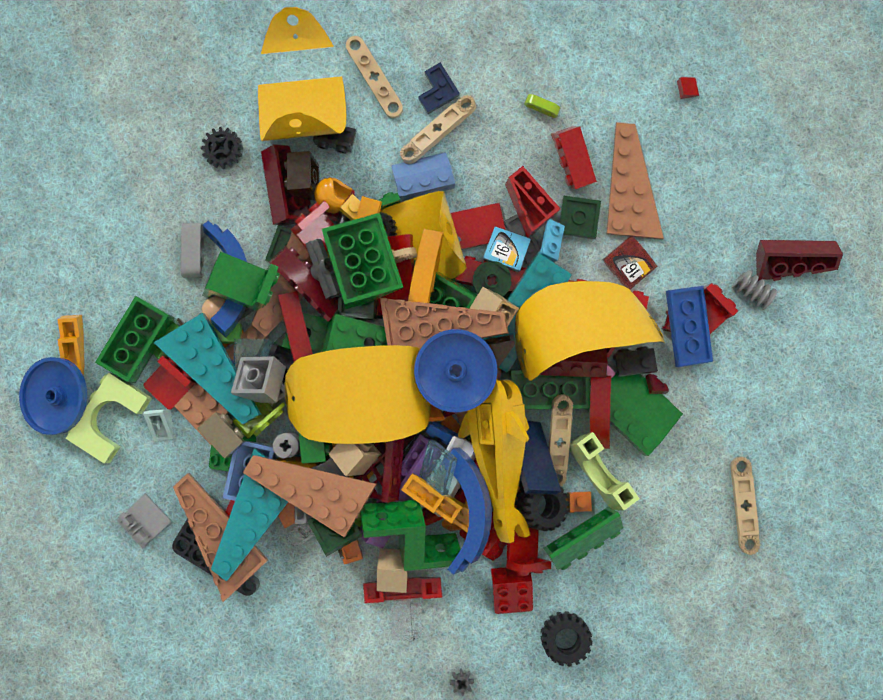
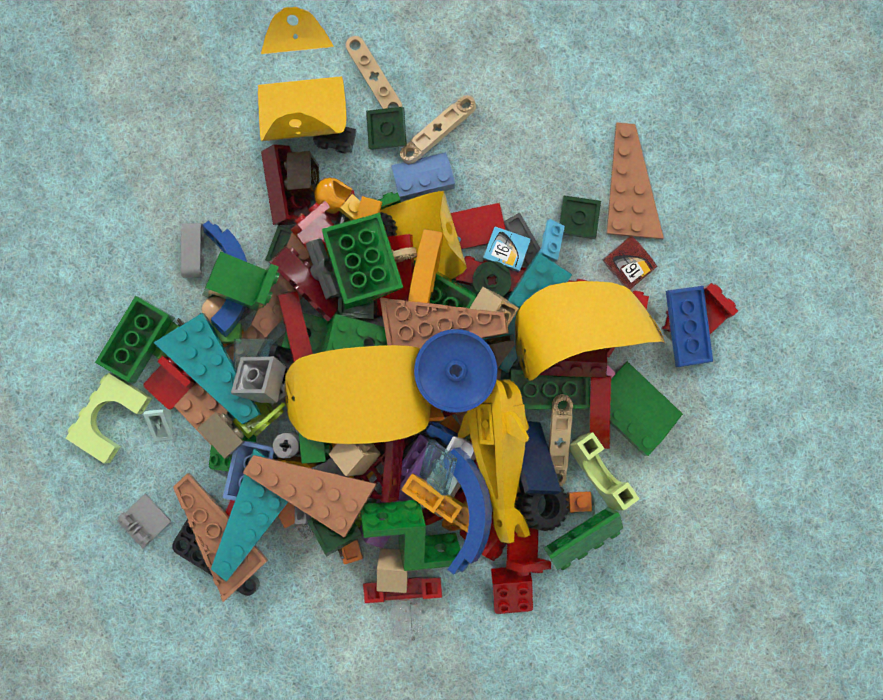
(53, 395): blue dish -> none
(72, 340): light orange slope -> none
(227, 142): black gear -> none
(386, 128): none -> dark green plate
(442, 91): dark blue plate -> none
(461, 676): dark grey gear -> none
(530, 201): red wedge -> none
(542, 105): lime beam -> none
(574, 157): red wedge -> none
(574, 653): black tyre -> none
(635, 362): black bracket -> none
(655, 385): dark red tile -> none
(687, 87): red slope -> none
(745, 520): tan piece -> none
(756, 289): light grey piece -> none
(795, 258): dark red wedge -> none

